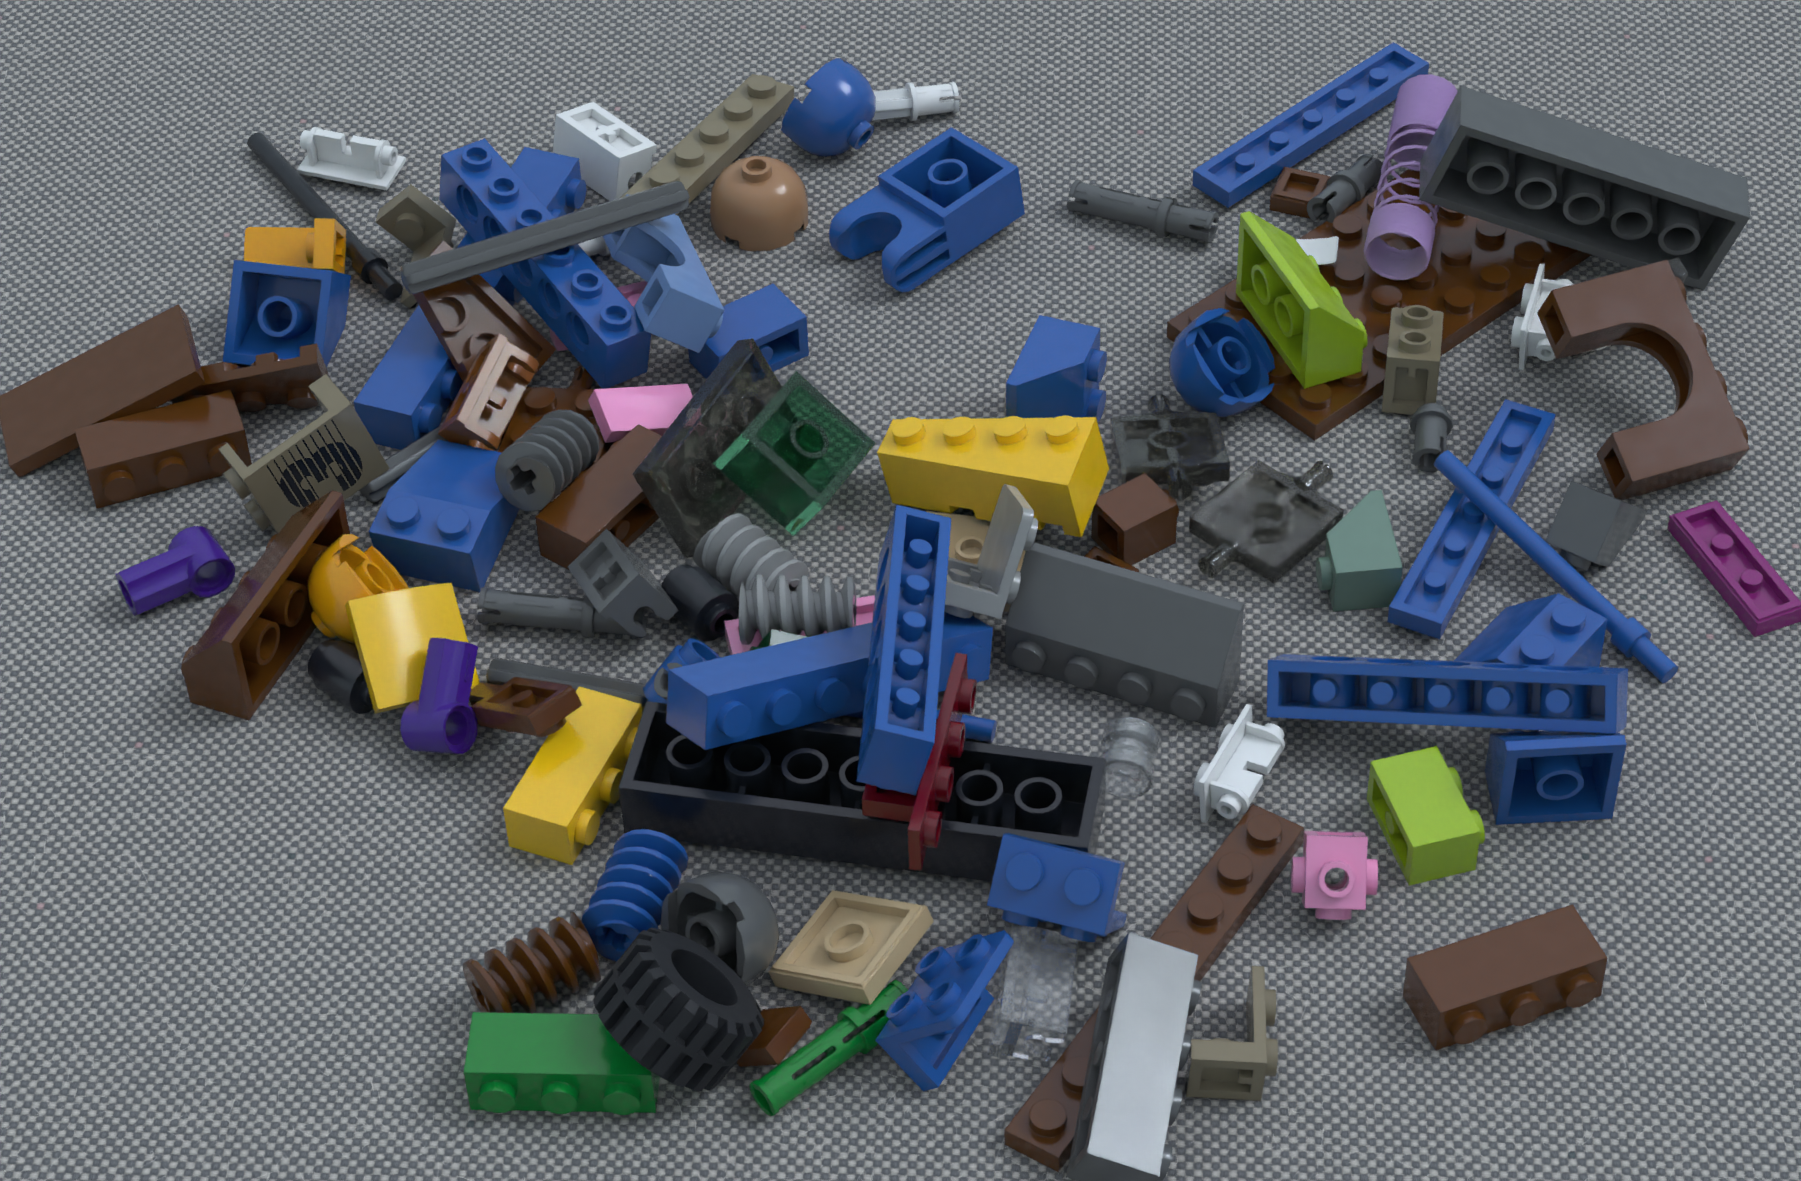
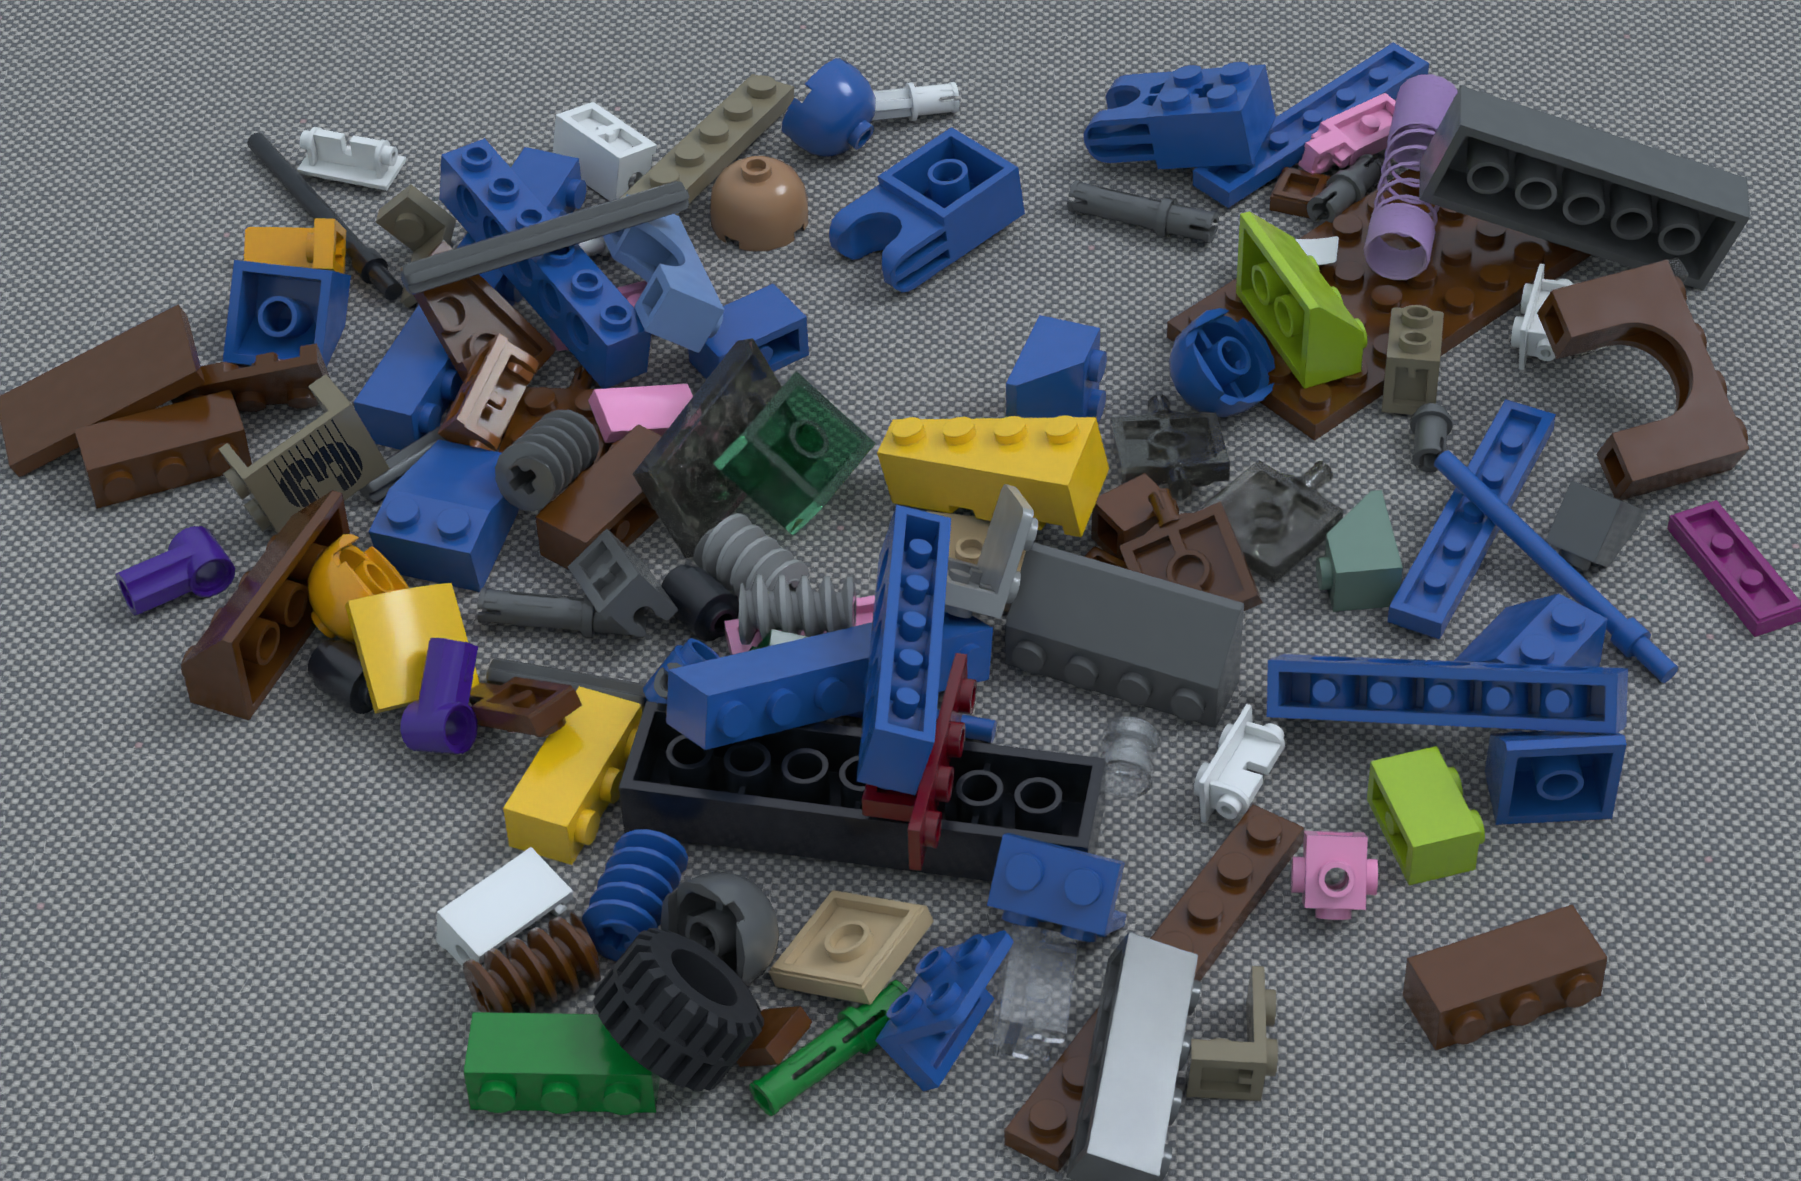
(501, 907): none -> white hinge
(1184, 117): none -> blue brick
(1193, 551): none -> reddish brown plate
(1349, 135): none -> bright pink hinge

